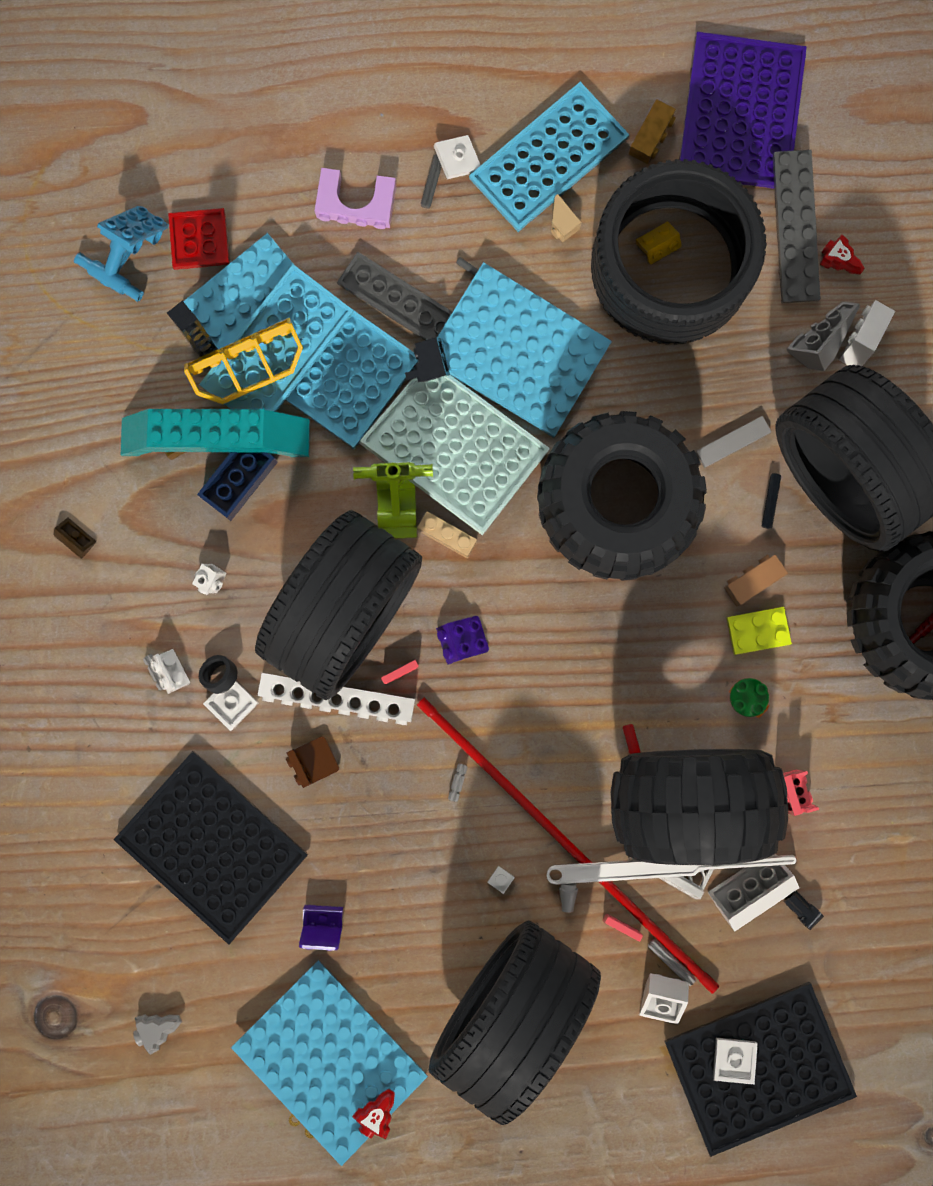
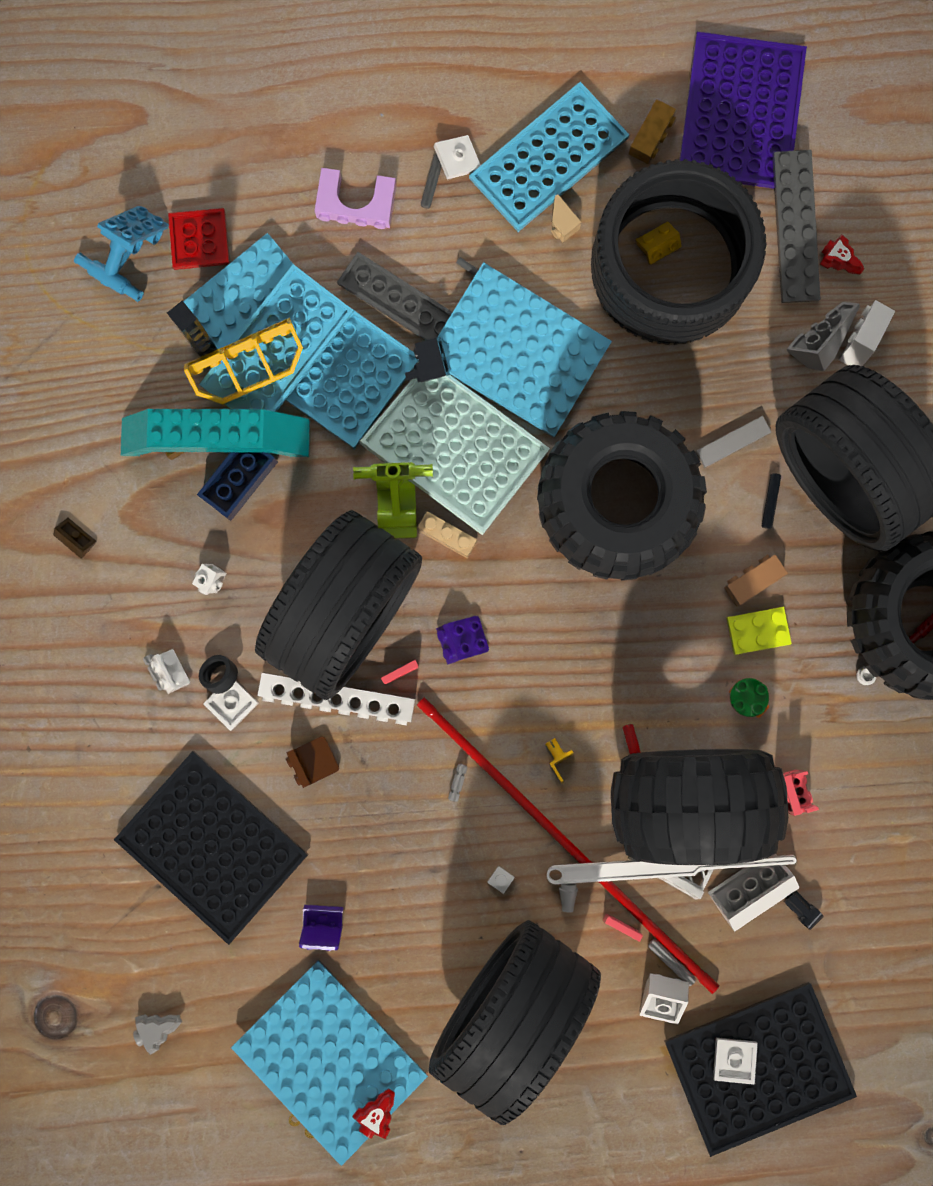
(558, 756): none -> yellow bracket
(864, 676): none -> white plate

